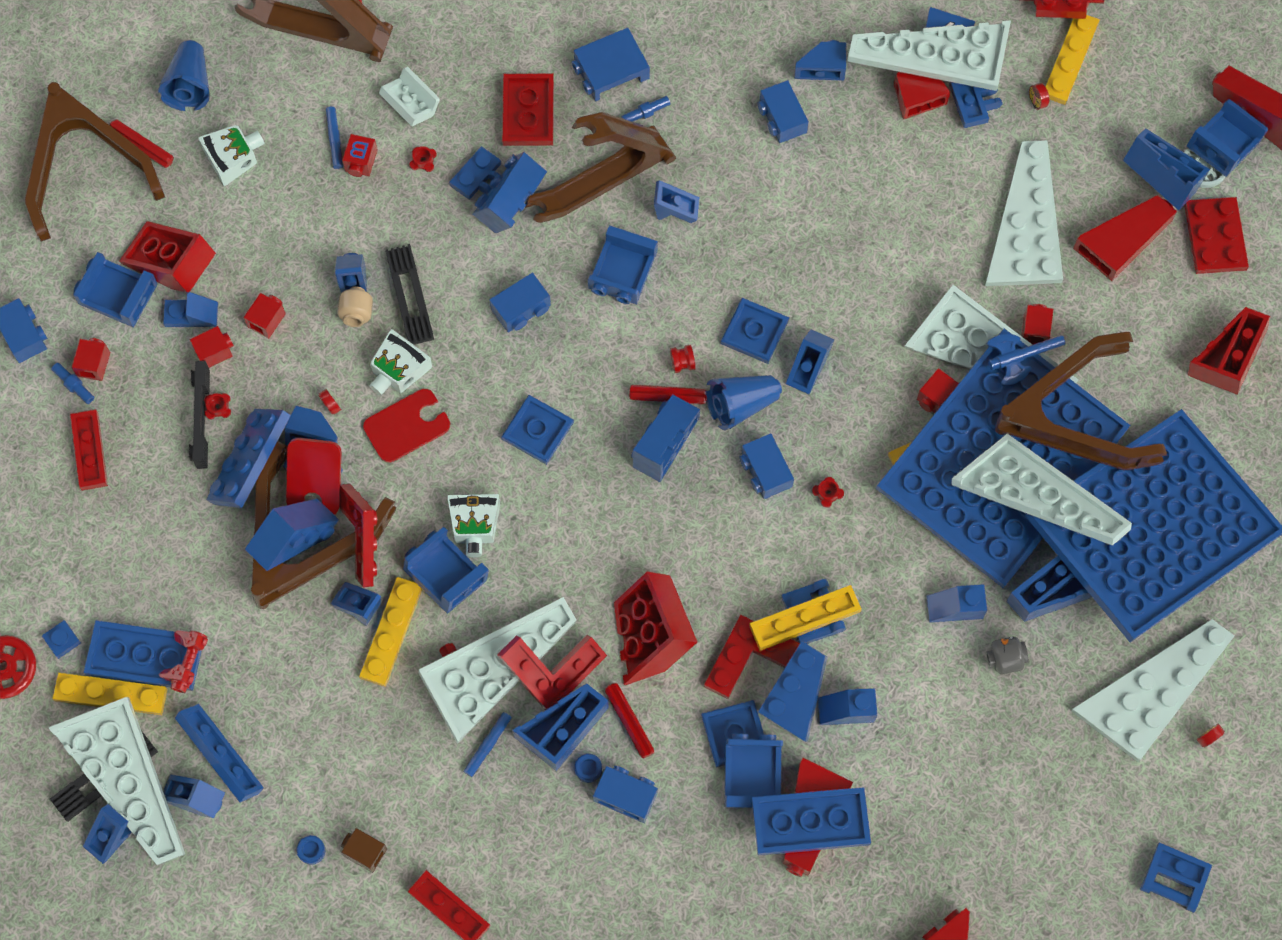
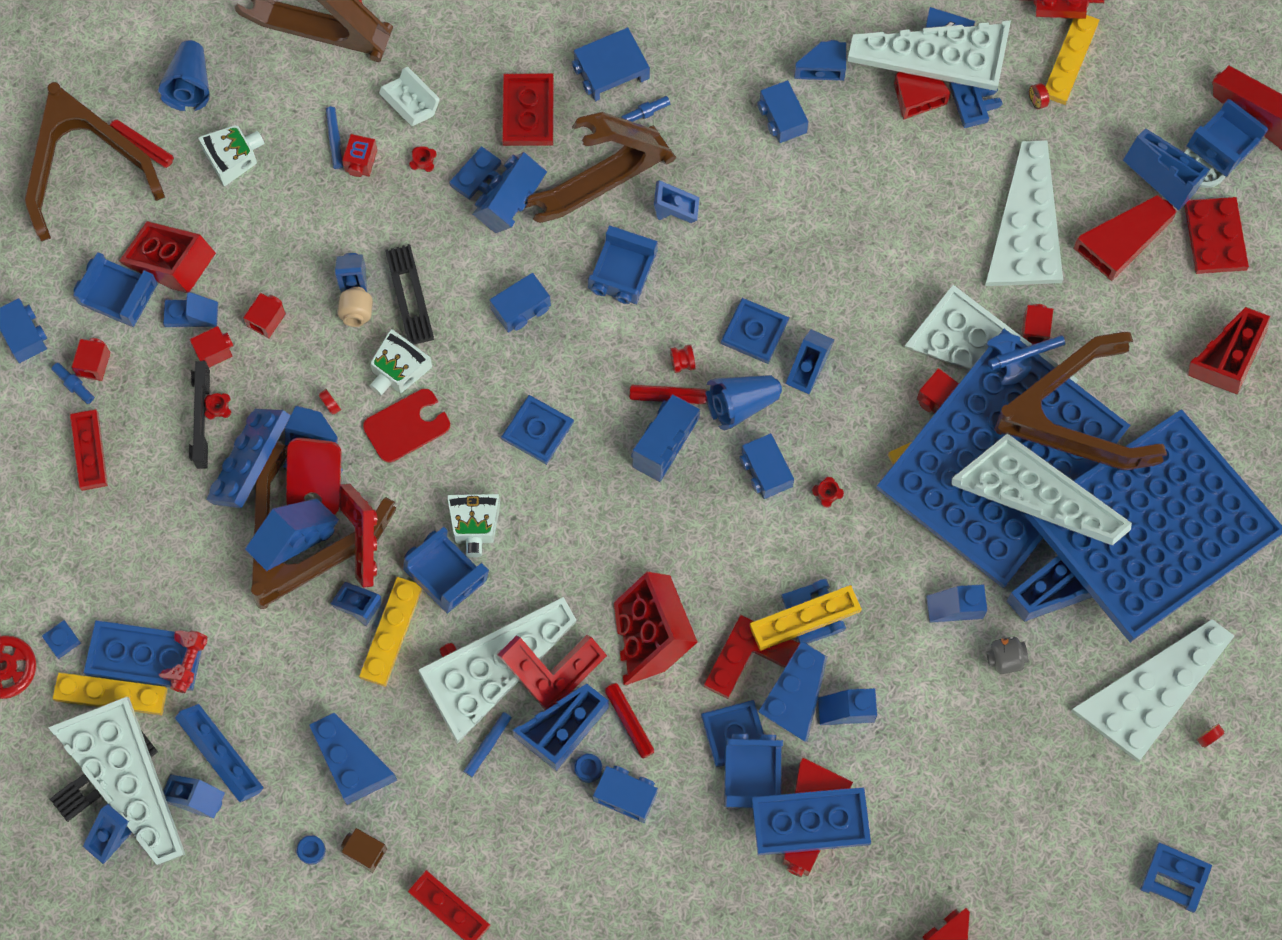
(350, 760): none -> blue wedge

